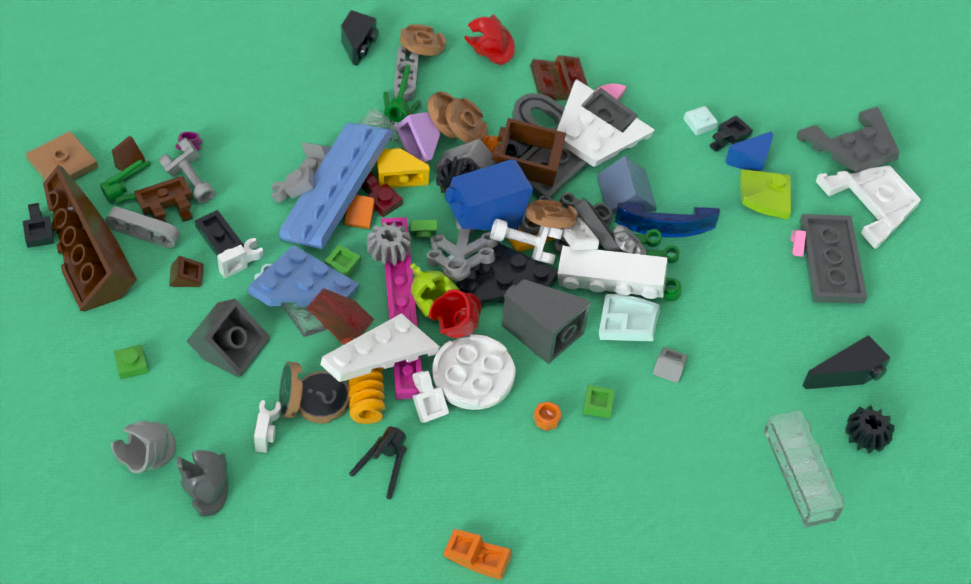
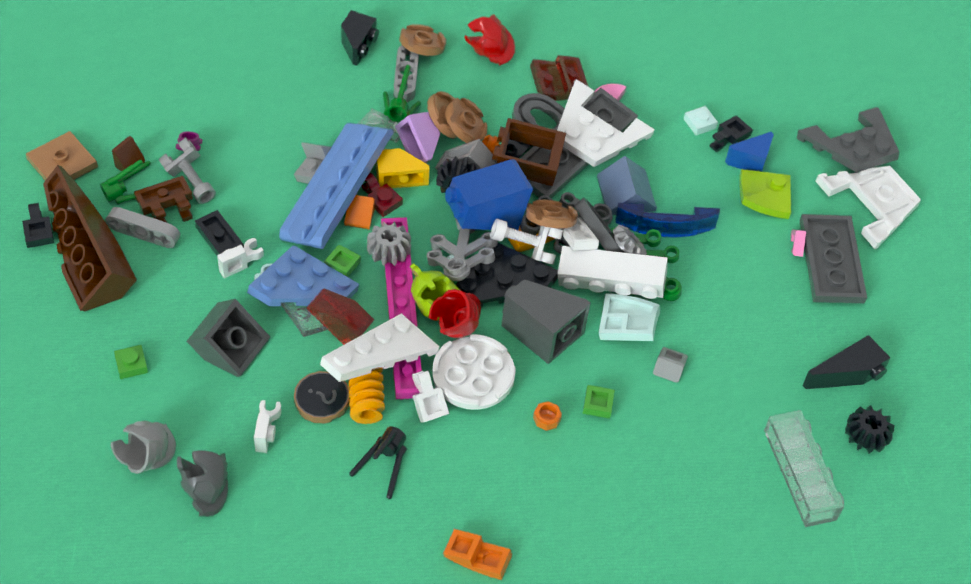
(186, 273): reddish brown slope -> none
(290, 389): tile -> none
(296, 184): light grey plate -> none
(423, 228): bright green plate -> none

